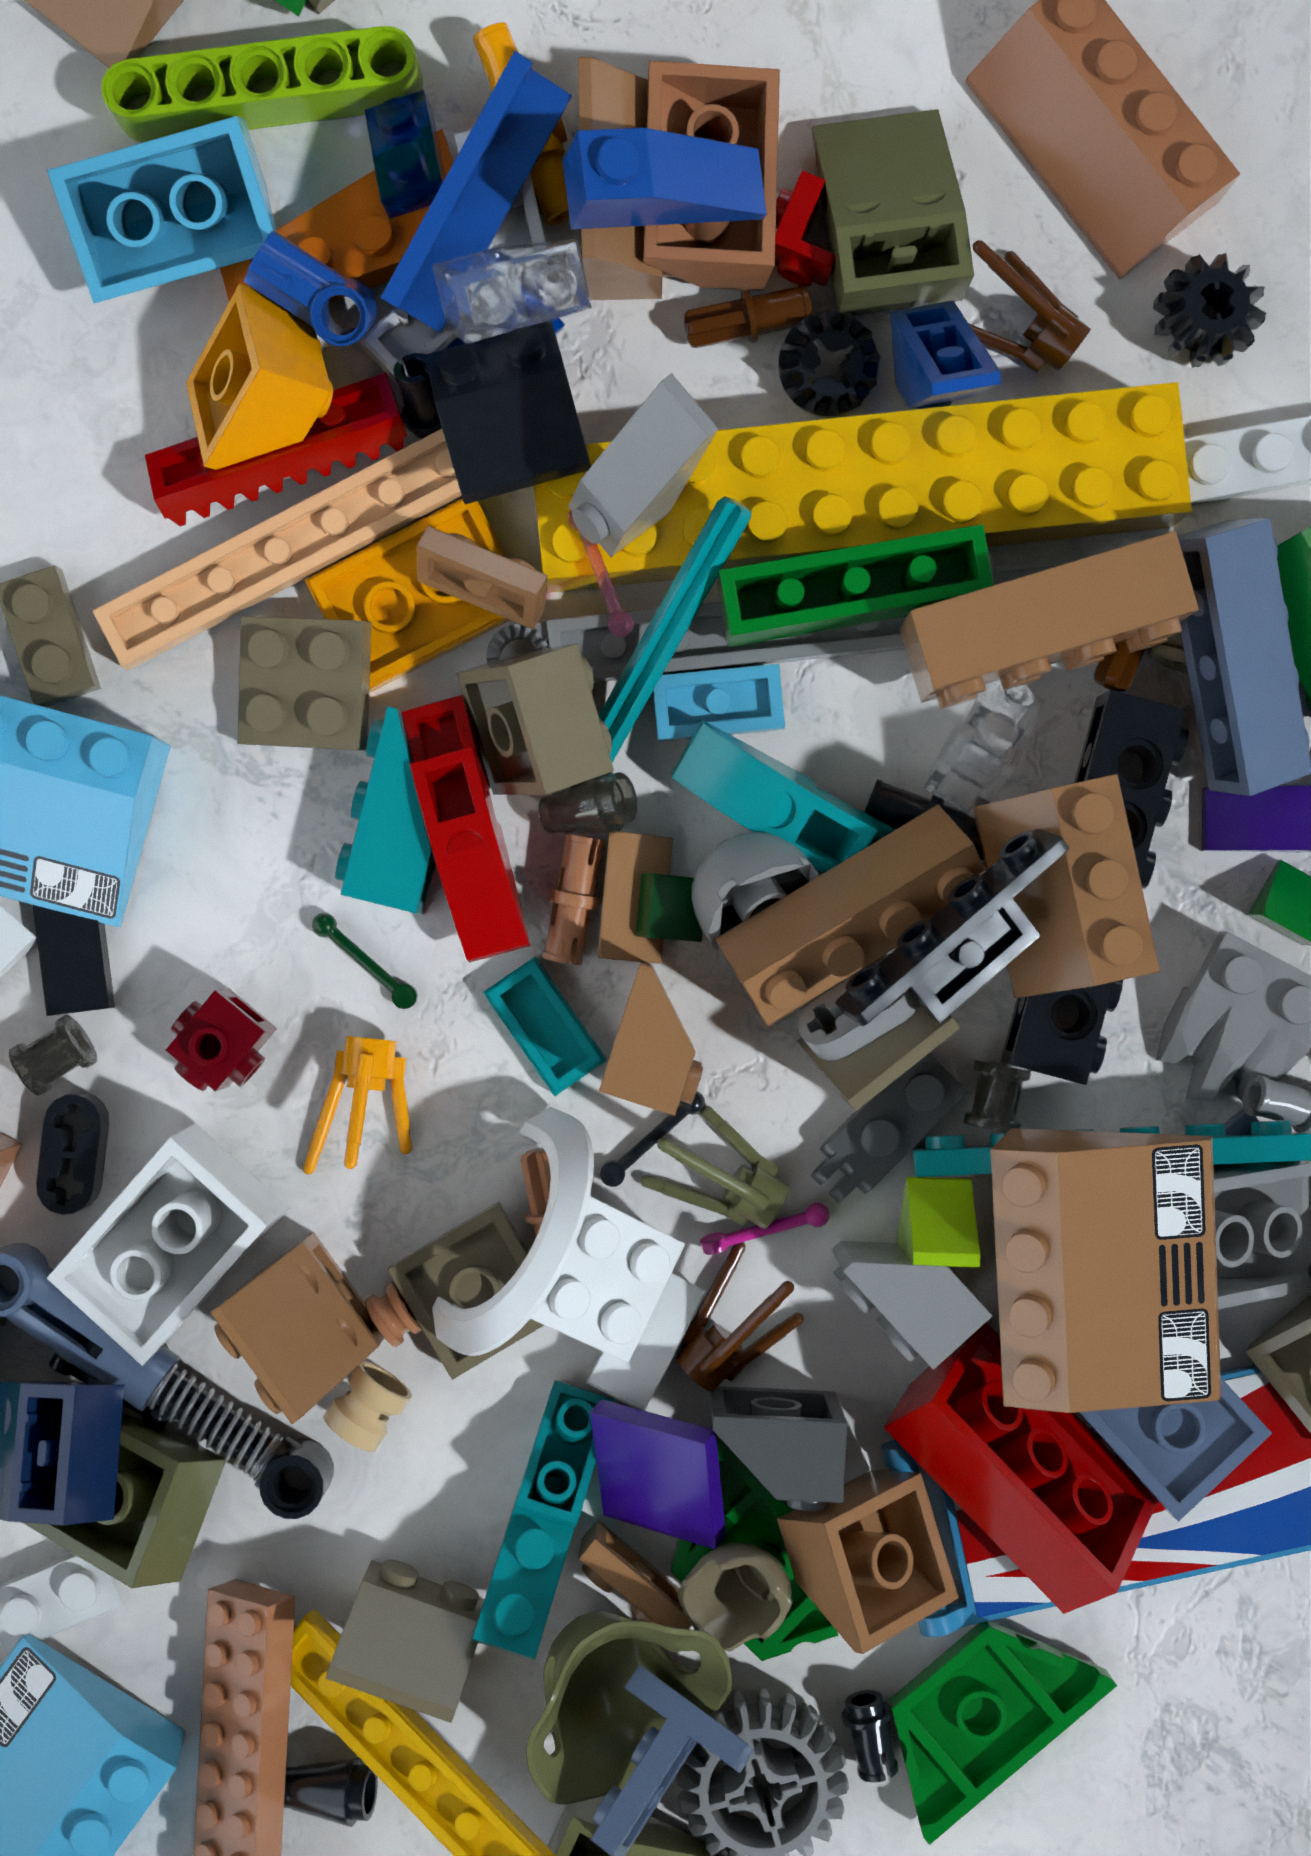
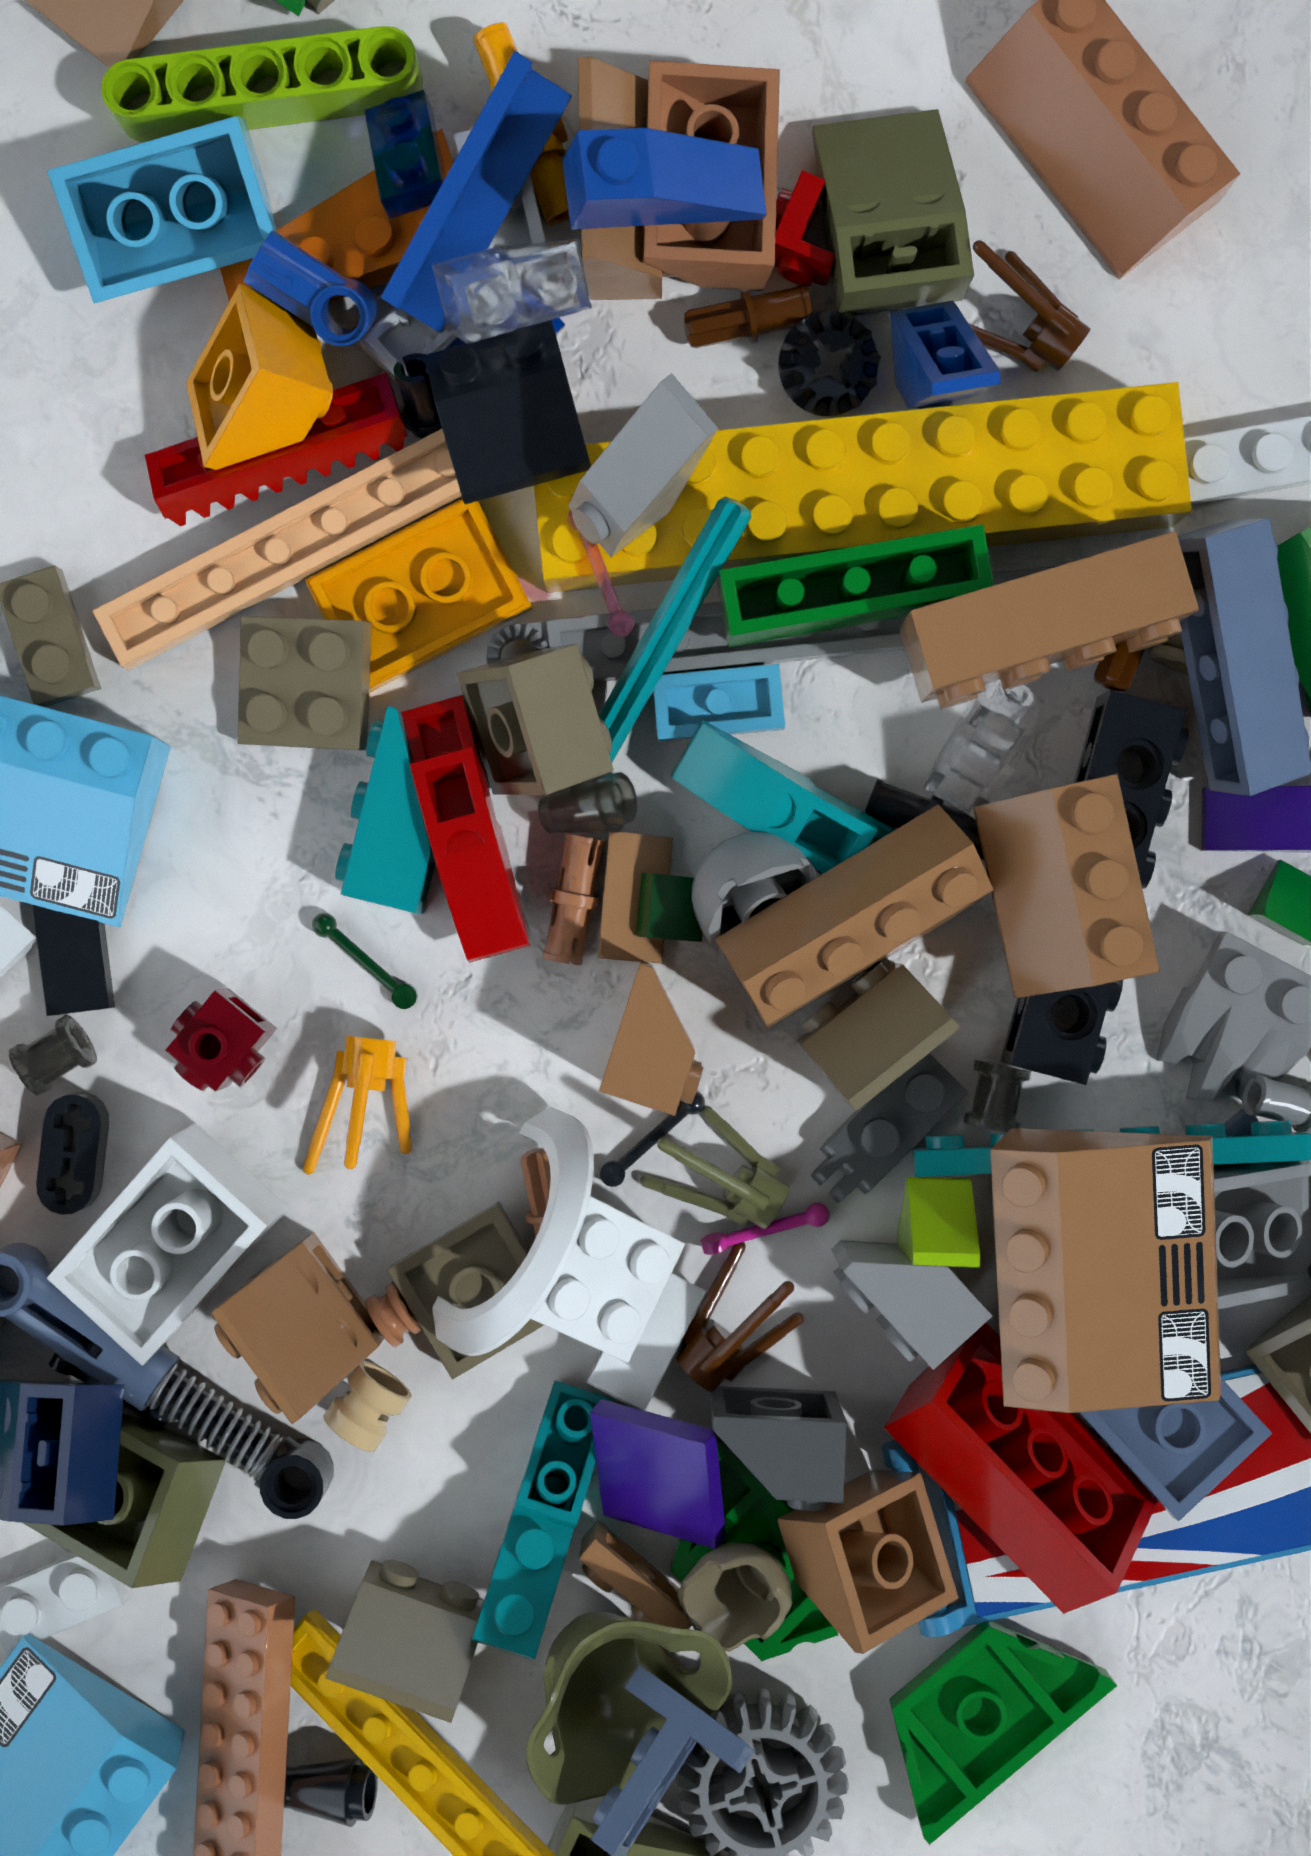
(481, 577): medium nougat plate -> none
(545, 1026): teal tile -> none
(849, 1035): light grey beam -> none
(868, 1720): black pin -> none
(963, 943): black bracket -> none
(1226, 293): black gear -> none

